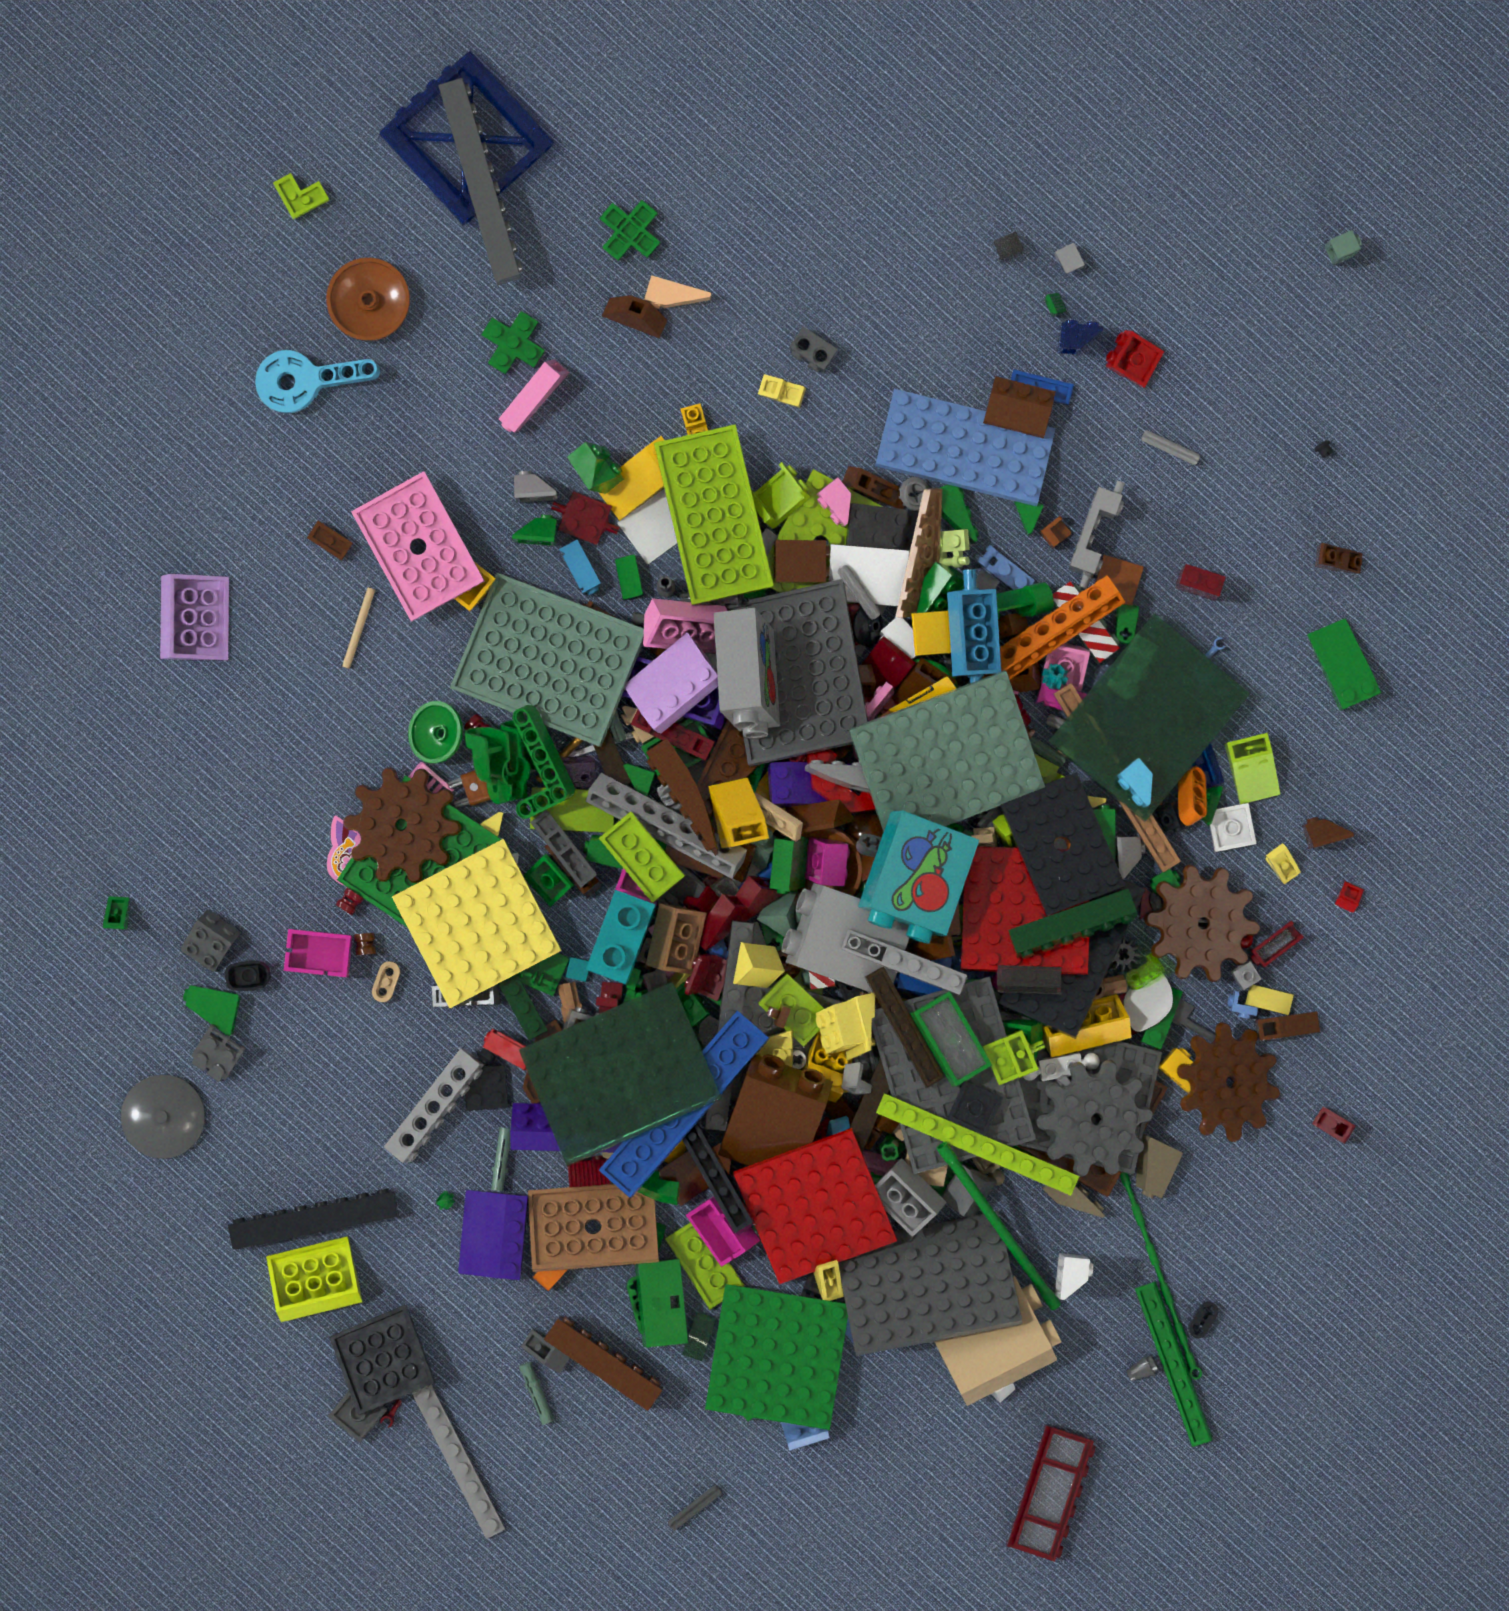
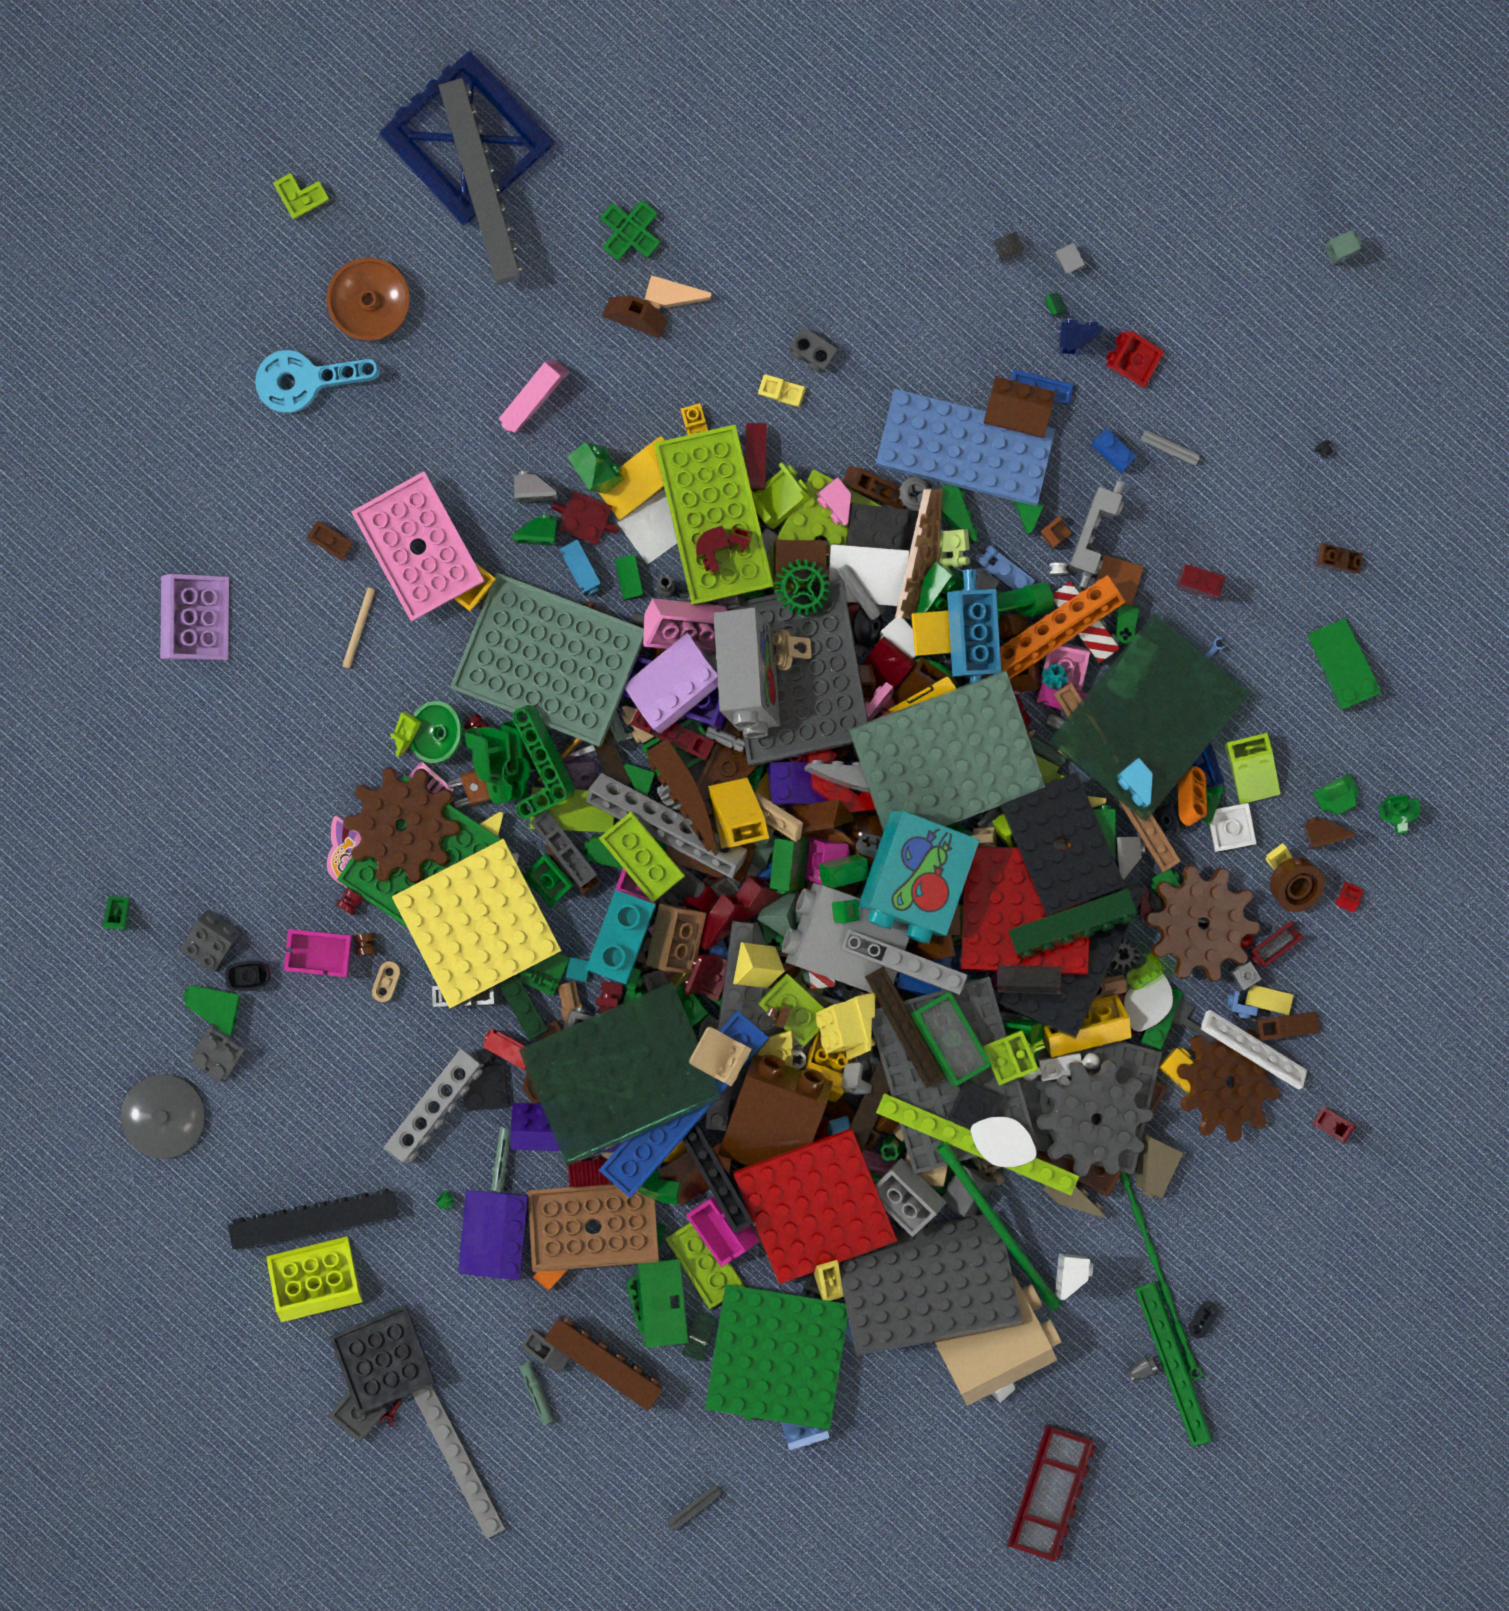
(405, 732): none -> lime slope
(513, 342): green plate -> none
(709, 543): none -> dark red brick
(719, 1056): none -> tan bracket
(725, 739): none -> light grey axle
(741, 537): none -> dark red tile
(756, 454): none -> dark red slope
(785, 649): none -> tan bracket
(809, 593): none -> green gear
(844, 871): none -> green brick
(845, 911): none -> green slope
(1003, 1141): none -> white sticker
(1058, 568): none -> white bush
(1113, 450): none -> blue brick
(1254, 1049): none -> white tile
(1304, 892): none -> reddish brown piece
(1337, 795): none -> green slope
(1399, 810): none -> green tile

